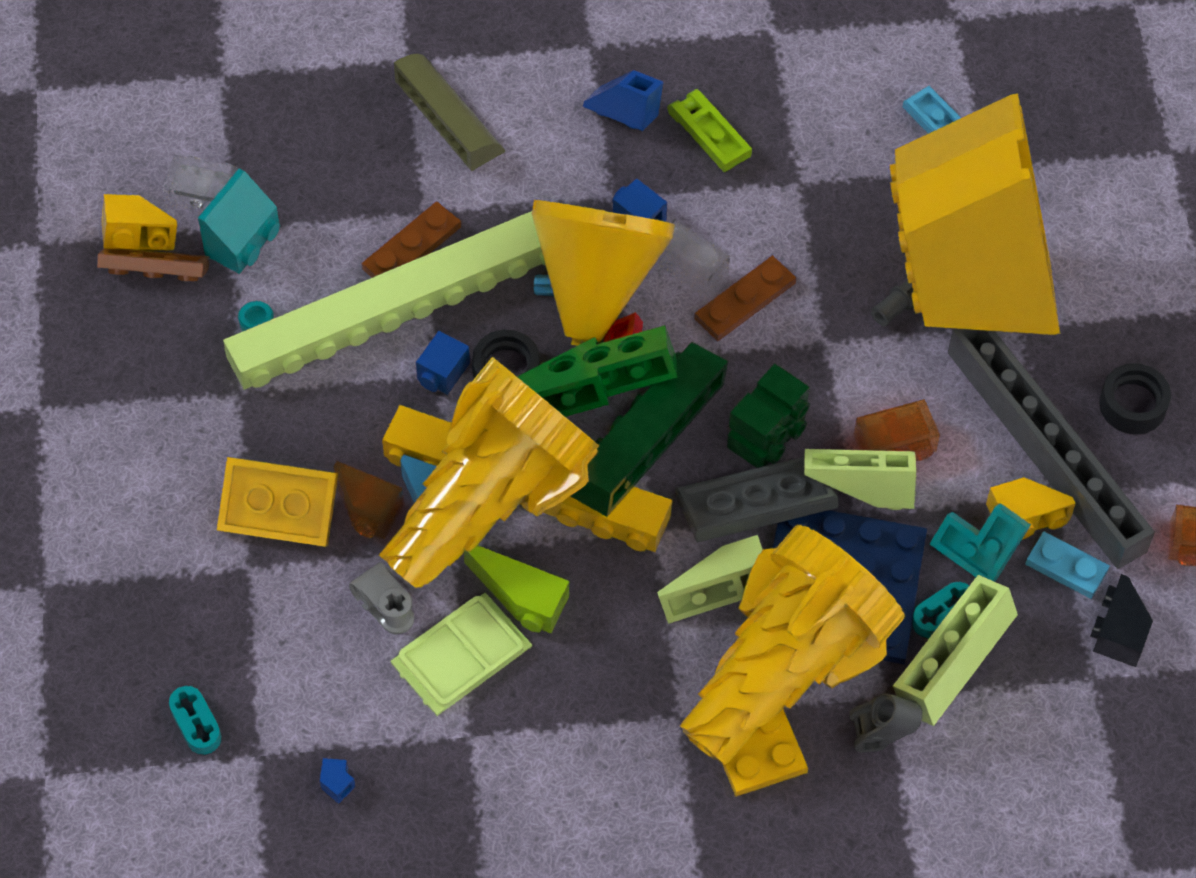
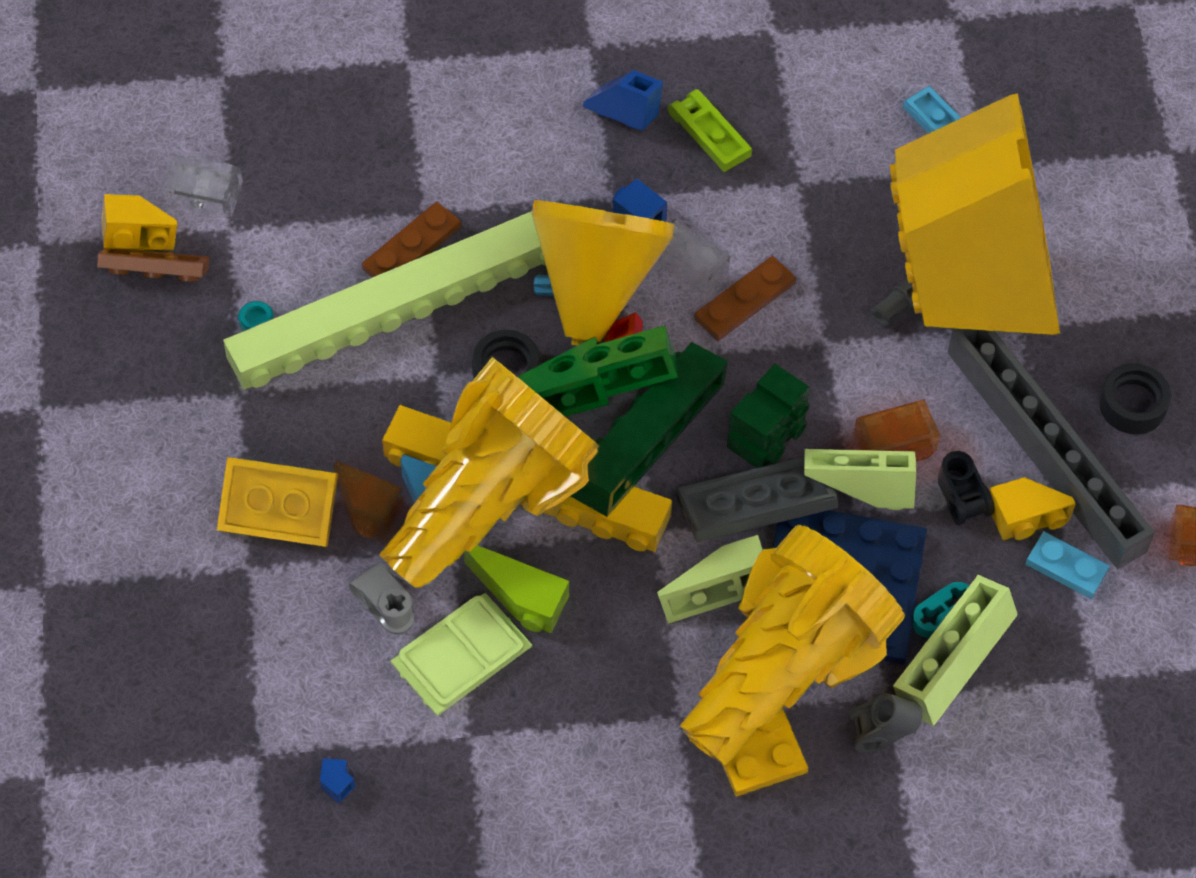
(202, 716): teal beam -> none
(238, 223): teal slope -> none
(442, 363): blue brick -> none
(446, 111): olive brick -> none
(966, 494): none -> black piece
(984, 550): teal plate -> none
(1126, 624): black slope -> none

